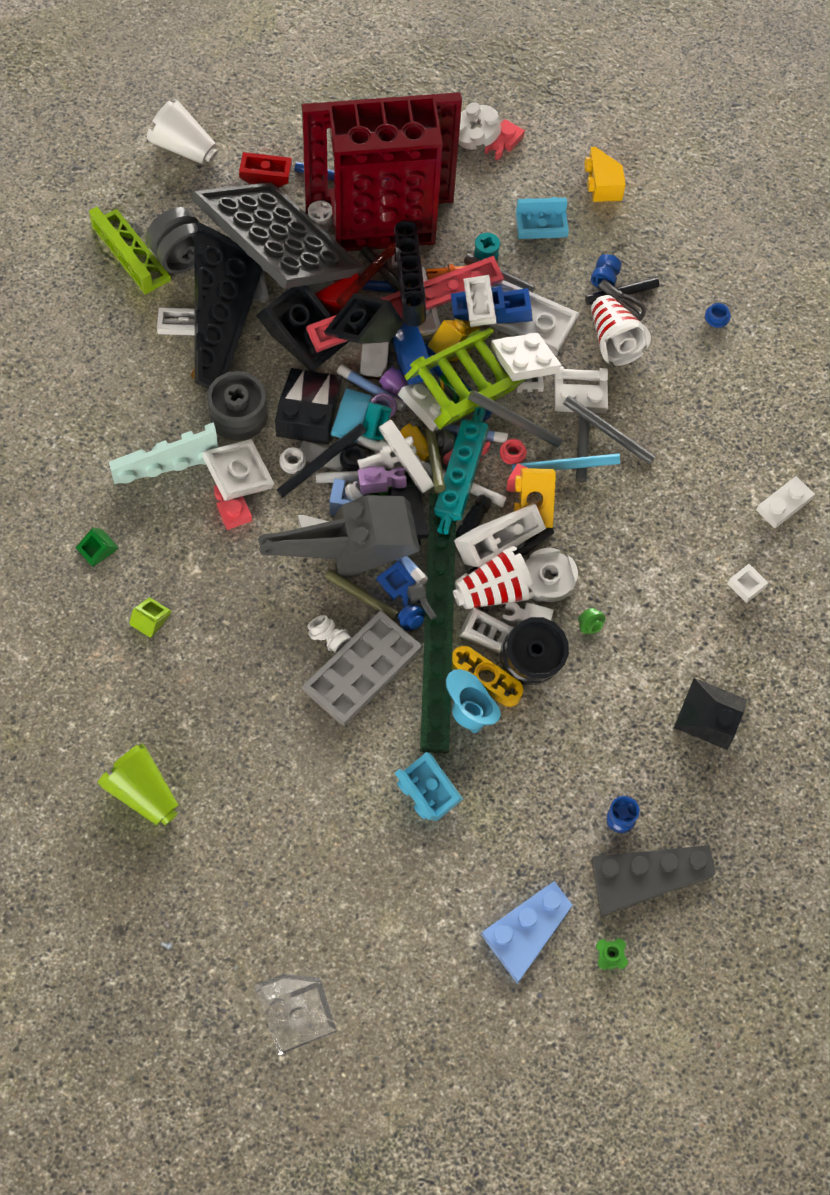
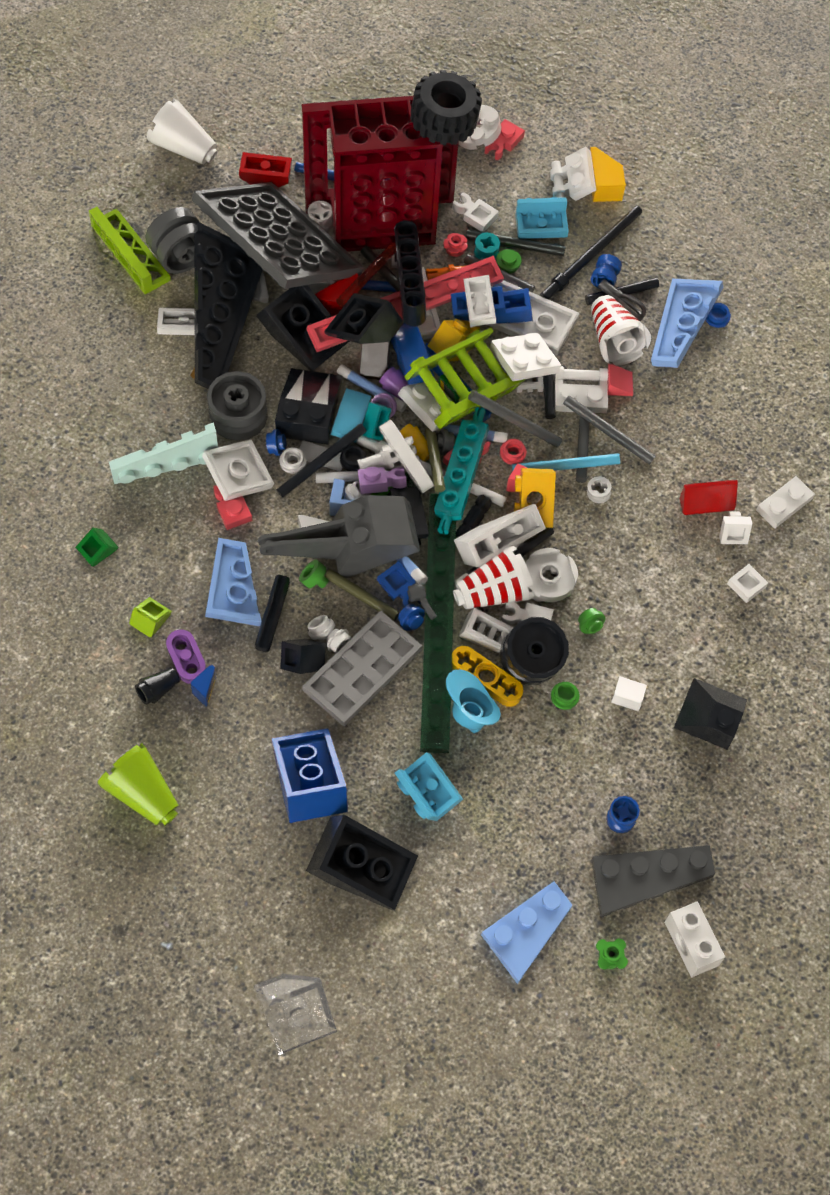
(155, 686): none -> black cone
(186, 658): none -> medium lavender plate
(203, 685): none -> blue slope
(231, 585): none -> light blue wing
(272, 613): none -> black axle
(276, 442): none -> blue plate
(302, 655): none -> black panel
(310, 775): none -> blue slope
(313, 575): none -> bright green tile
(362, 862): none -> black slope
(455, 244): none -> coral plate
(461, 110): none -> black tyre
(477, 214): none -> white plate
(508, 260): none -> bright green plate
(522, 243): none -> pearl dark grey bar
(549, 398): none -> black bar
(561, 280): none -> black bar
(565, 695): none -> bright green plate
(579, 174): none -> white plate
(594, 495): none -> white bush
(619, 381): none -> coral slope
(629, 693): none -> white slope
(682, 318): none -> light blue wing
(694, 939): none -> white brick
(709, 497): none -> red slope
(735, 529): none -> white tile

